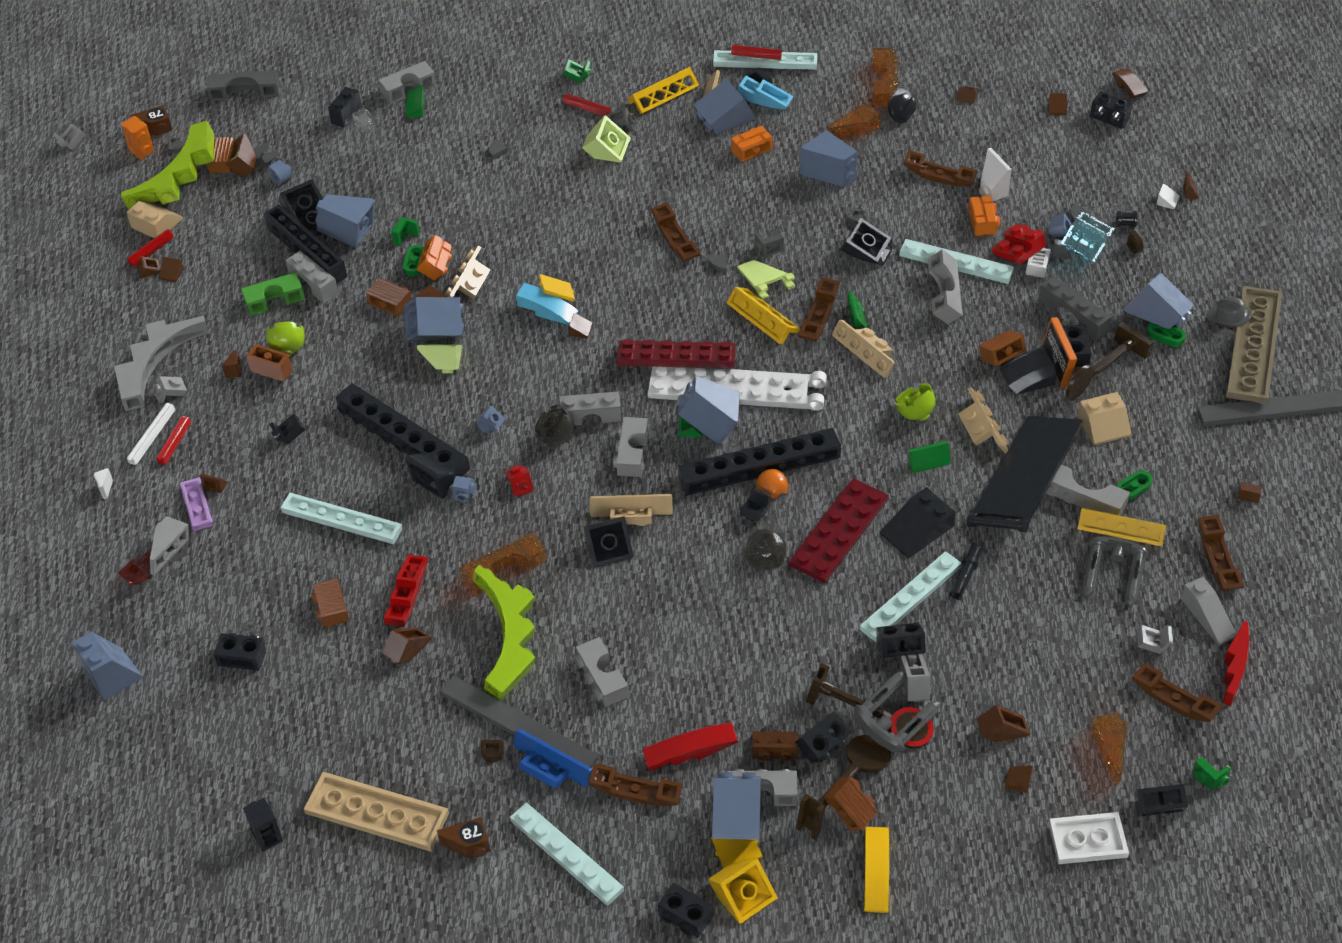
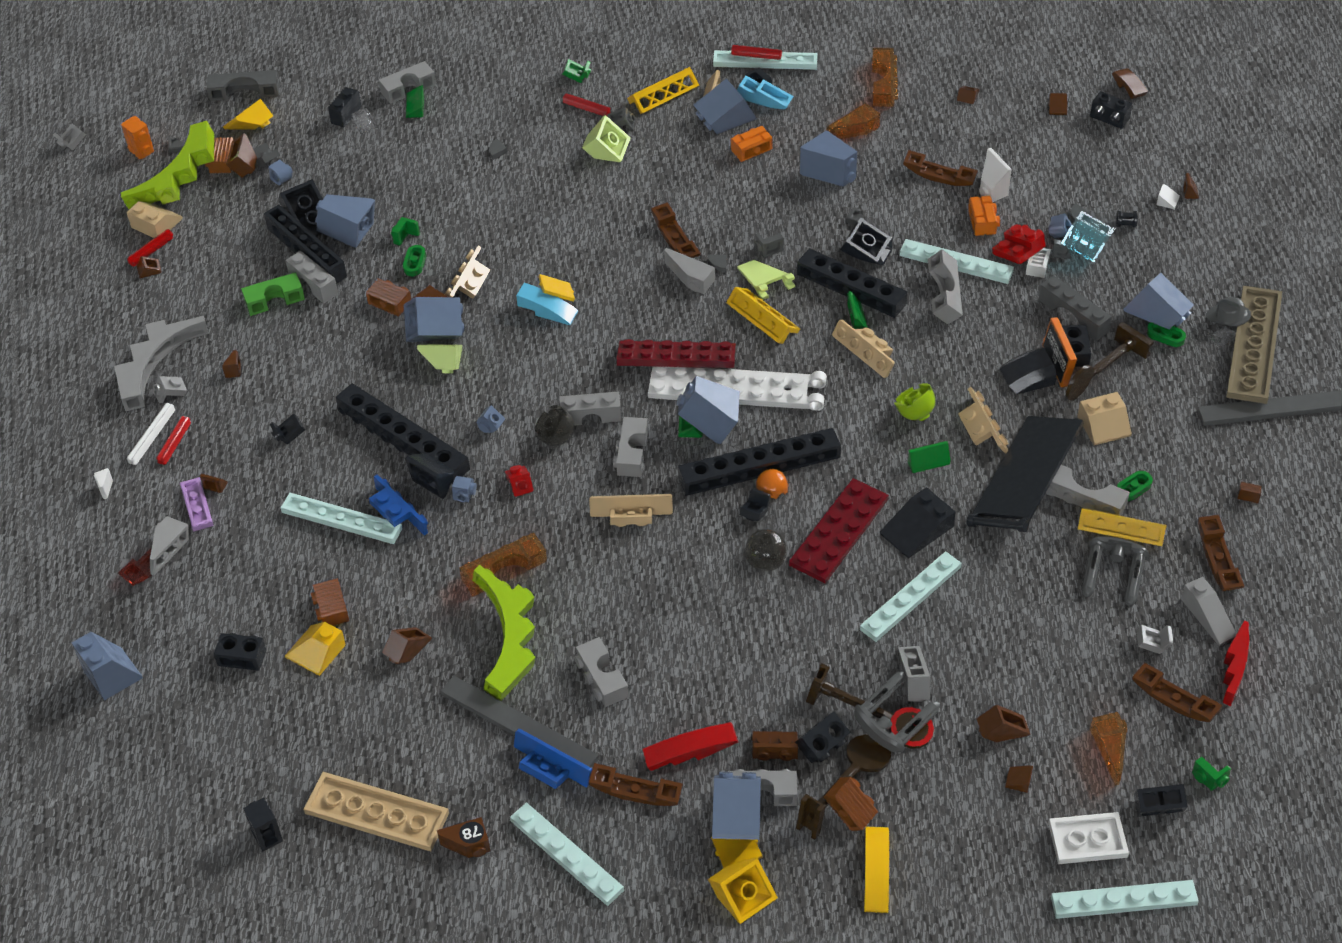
(156, 120): reddish brown slope -> none
(171, 269): reddish brown slope -> none
(251, 118): none -> yellow slope
(269, 362): dark orange brick -> none
(285, 337): lime cylinder -> none
(317, 647): none -> yellow slope
(394, 508): none -> blue bracket
(406, 590): red slope -> none
(434, 258): orange brick -> none
(492, 750): dark brown tile -> none
(579, 326): slope -> none
(608, 541): black slope -> none
(689, 906): black brick -> none
(693, 273): none -> light grey slope
(820, 310): reddish brown slope -> none
(845, 278): none -> black brick
(900, 640): black brick -> none
(901, 105): black piece -> none
(969, 563): black pin -> none
(1002, 347): dark orange brick -> none
(1124, 899): none -> light aqua plate
(1134, 242): dark brown tile -> none

